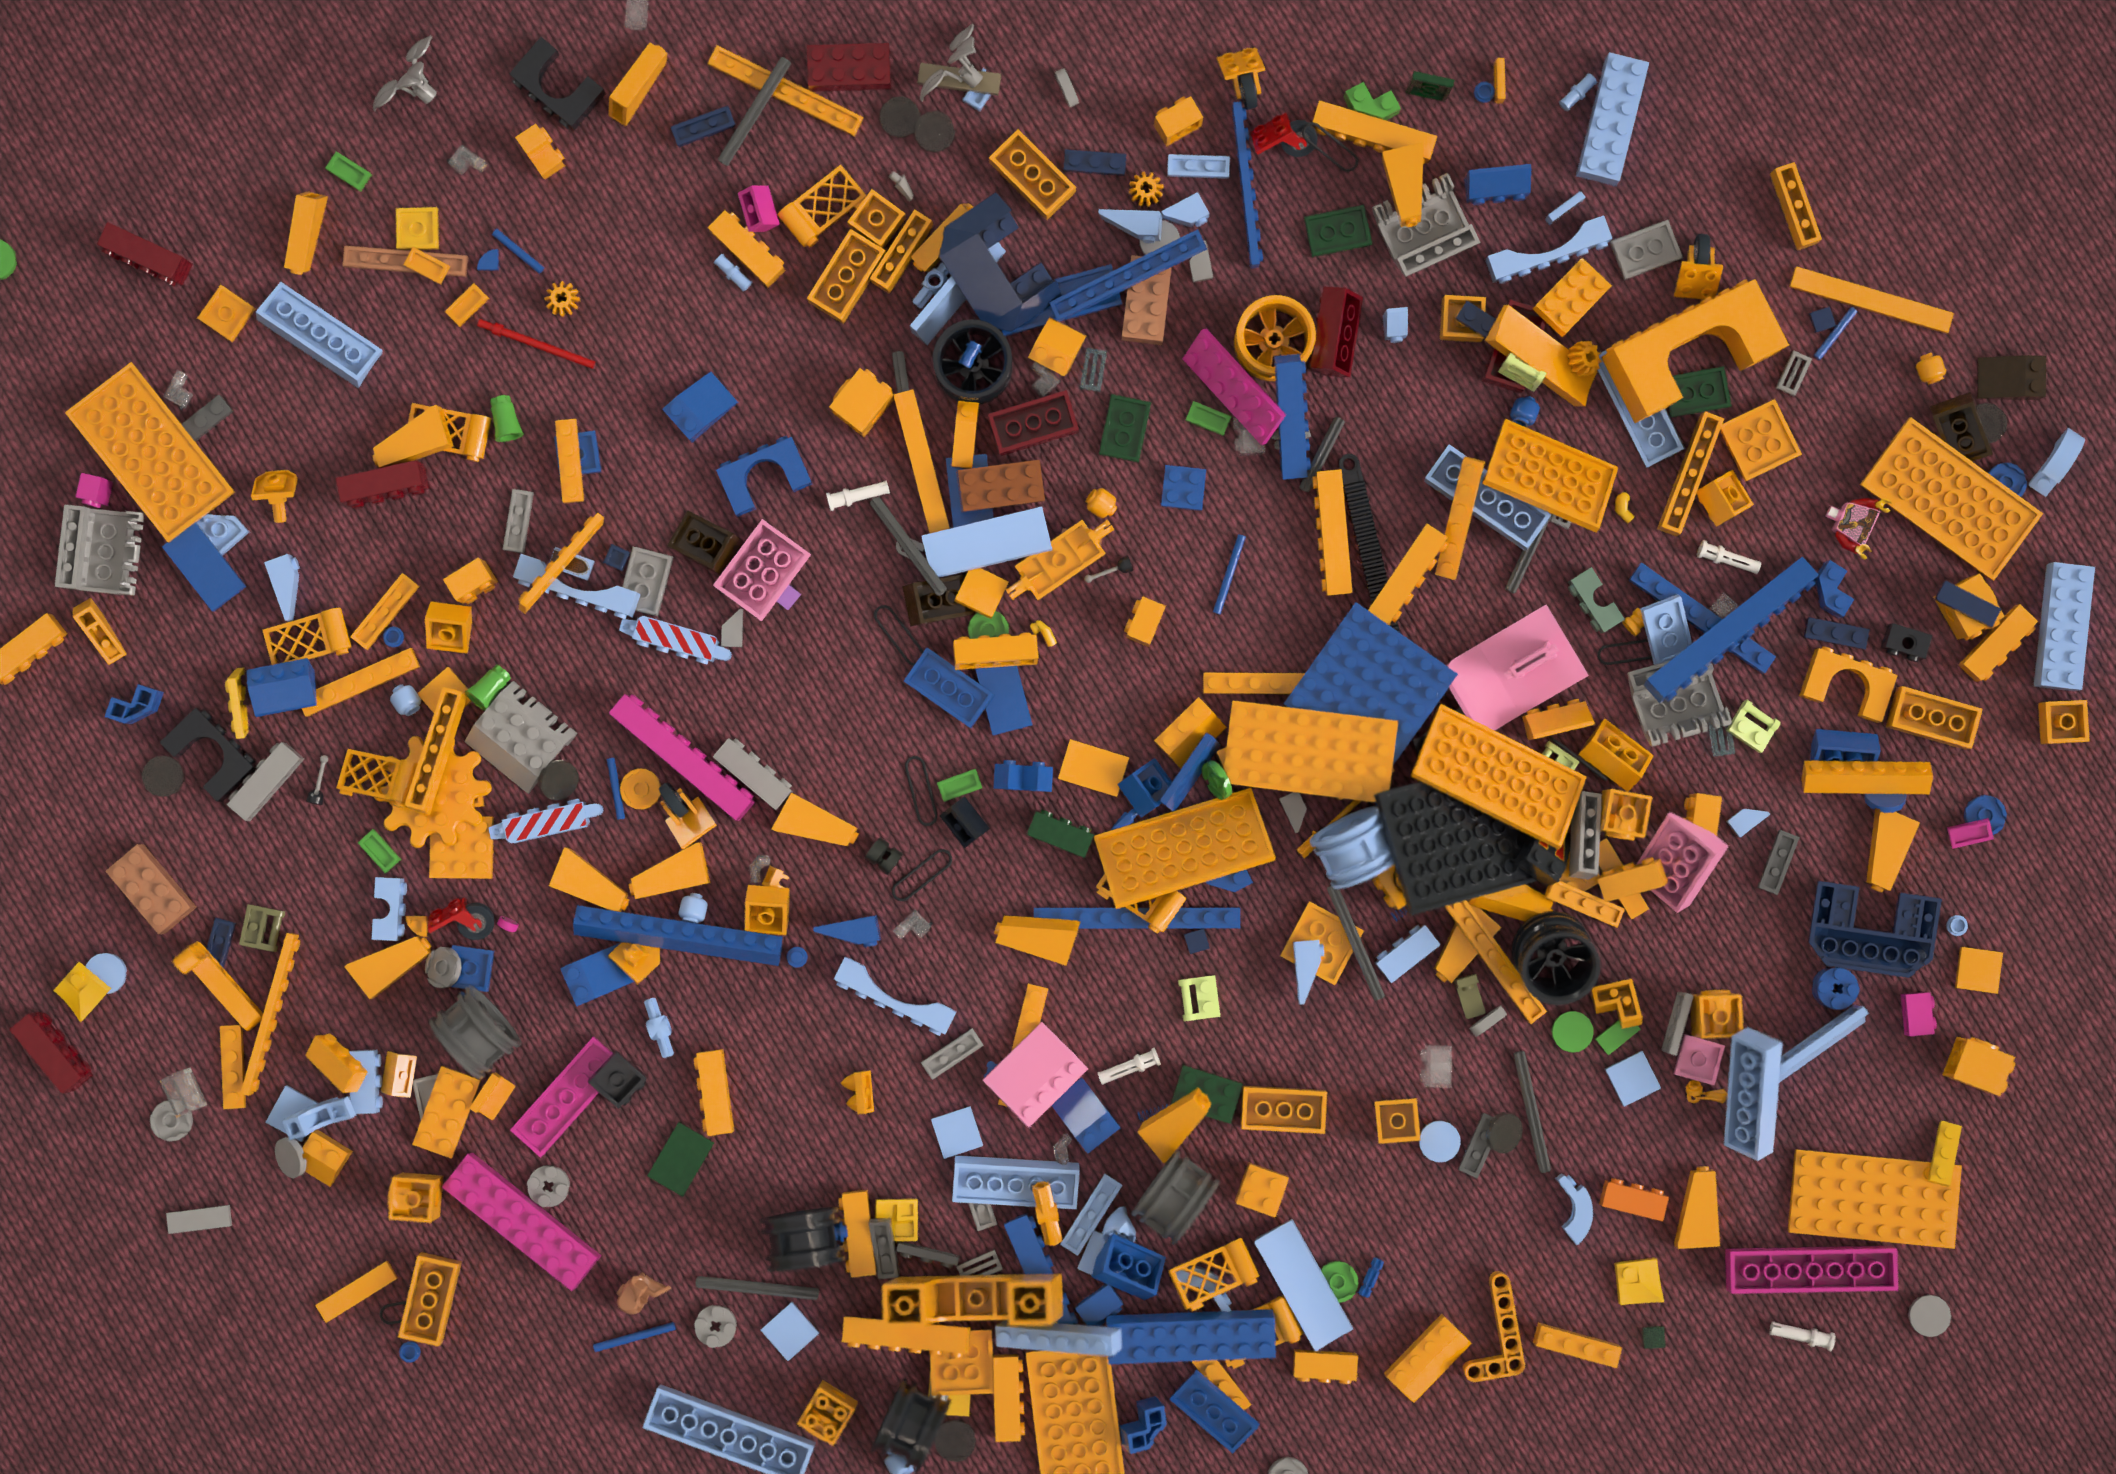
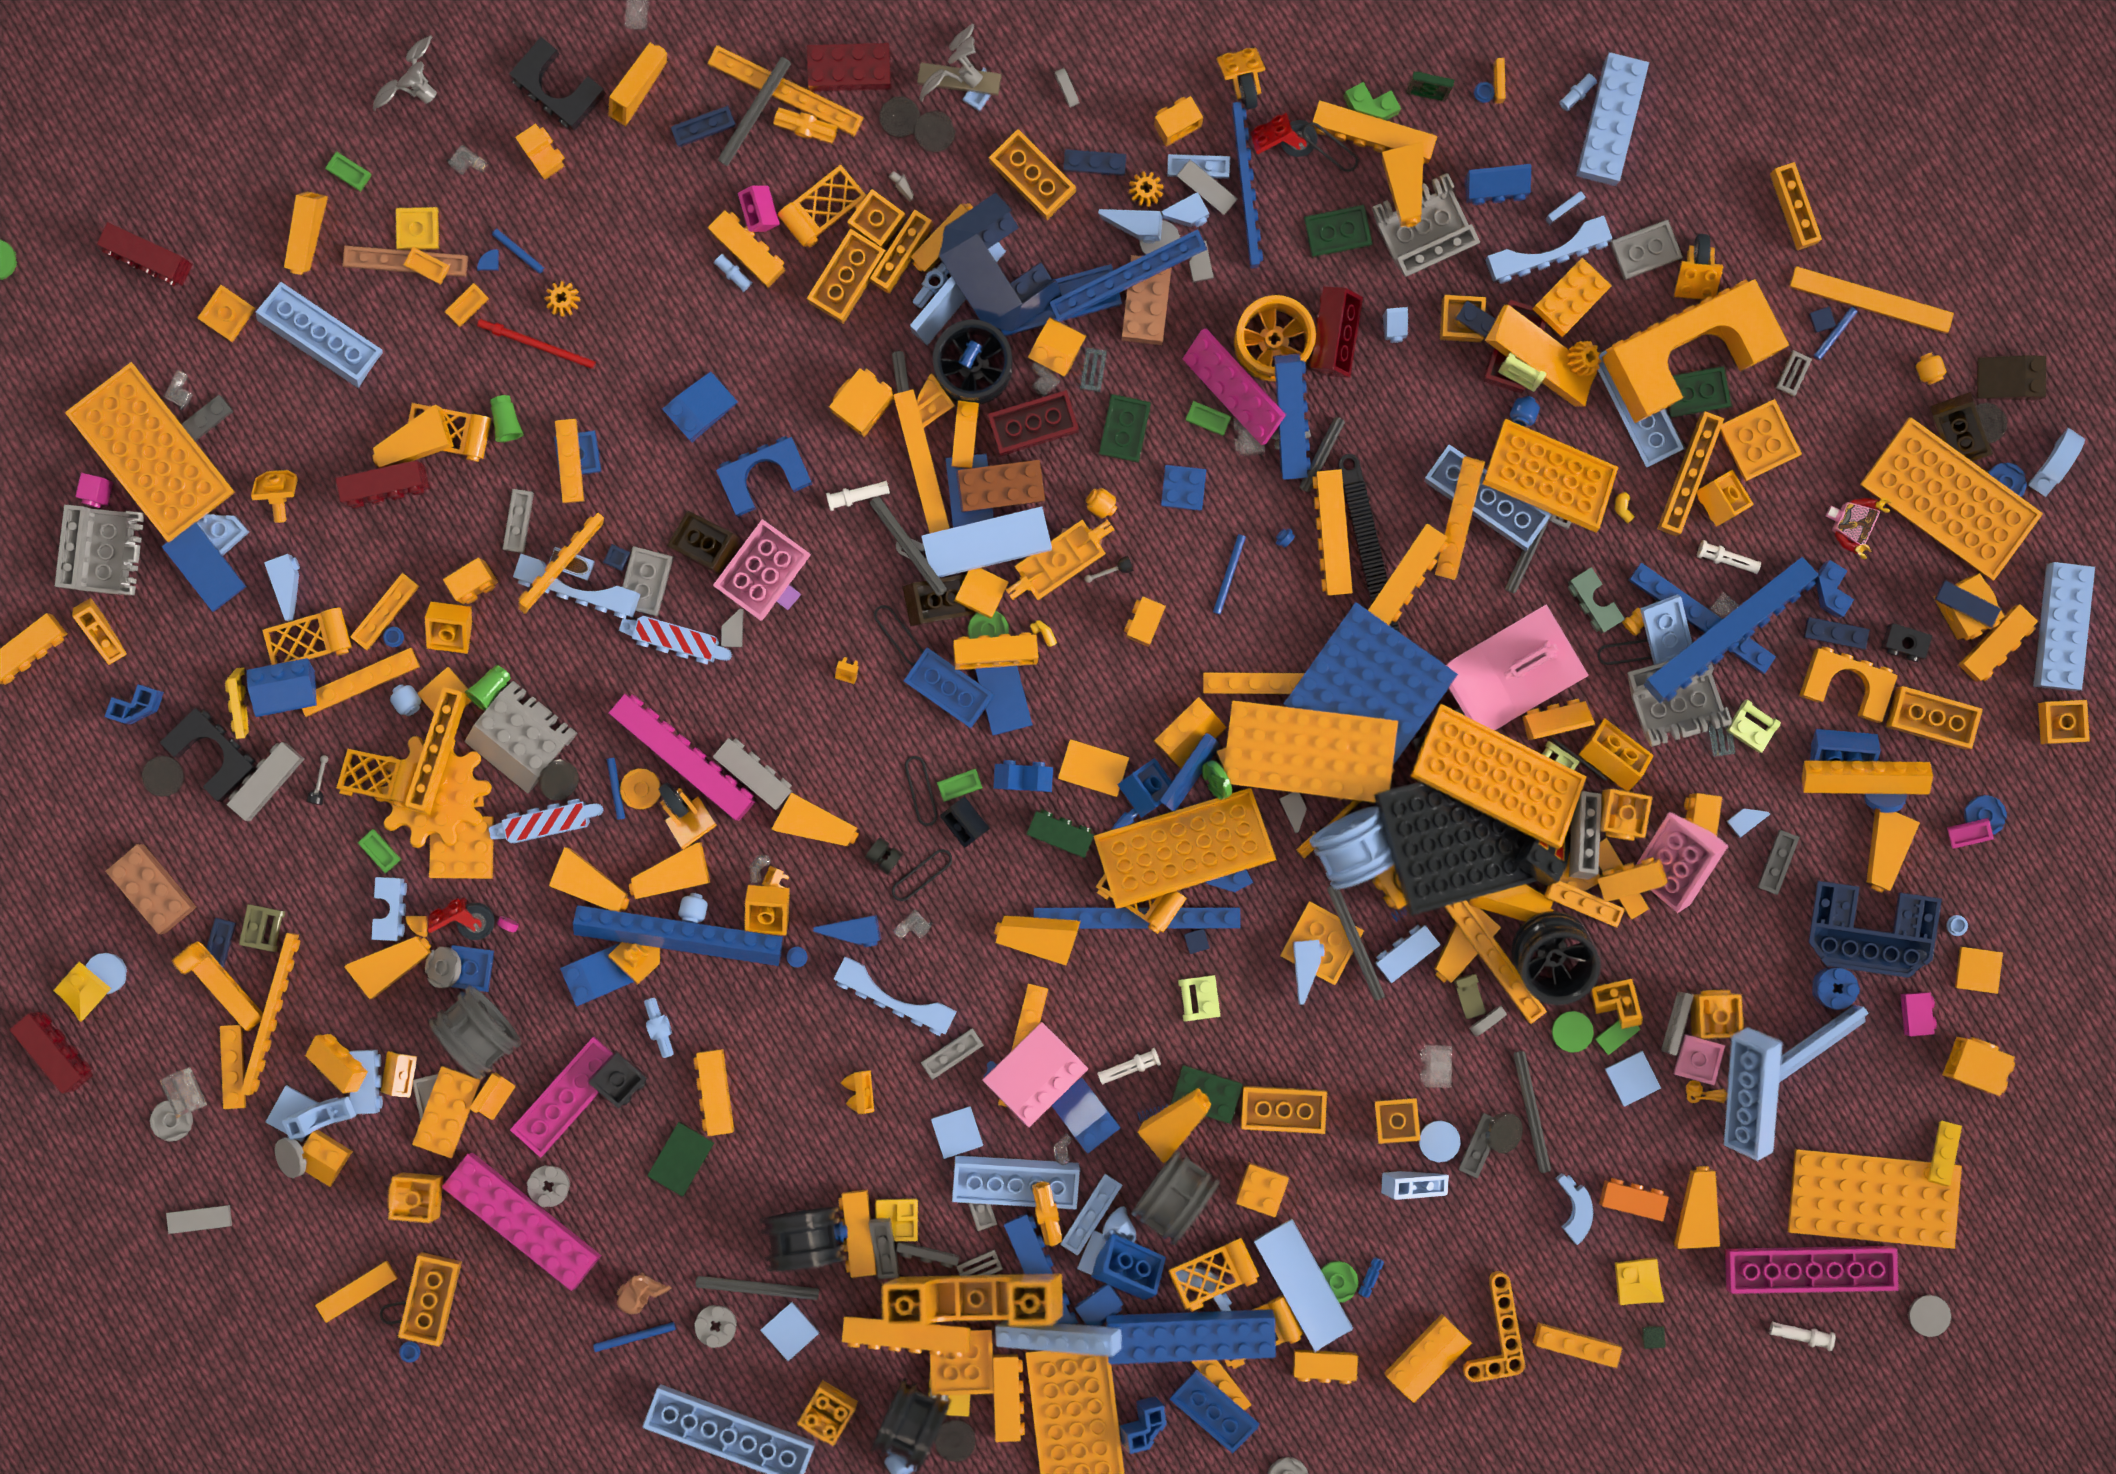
(805, 125): none -> light orange piece
(846, 672): none -> light orange tile
(932, 401): none -> light orange wing
(1207, 186): none -> light grey tile
(1284, 537): none -> blue plate
(1413, 1184): none -> light blue slope

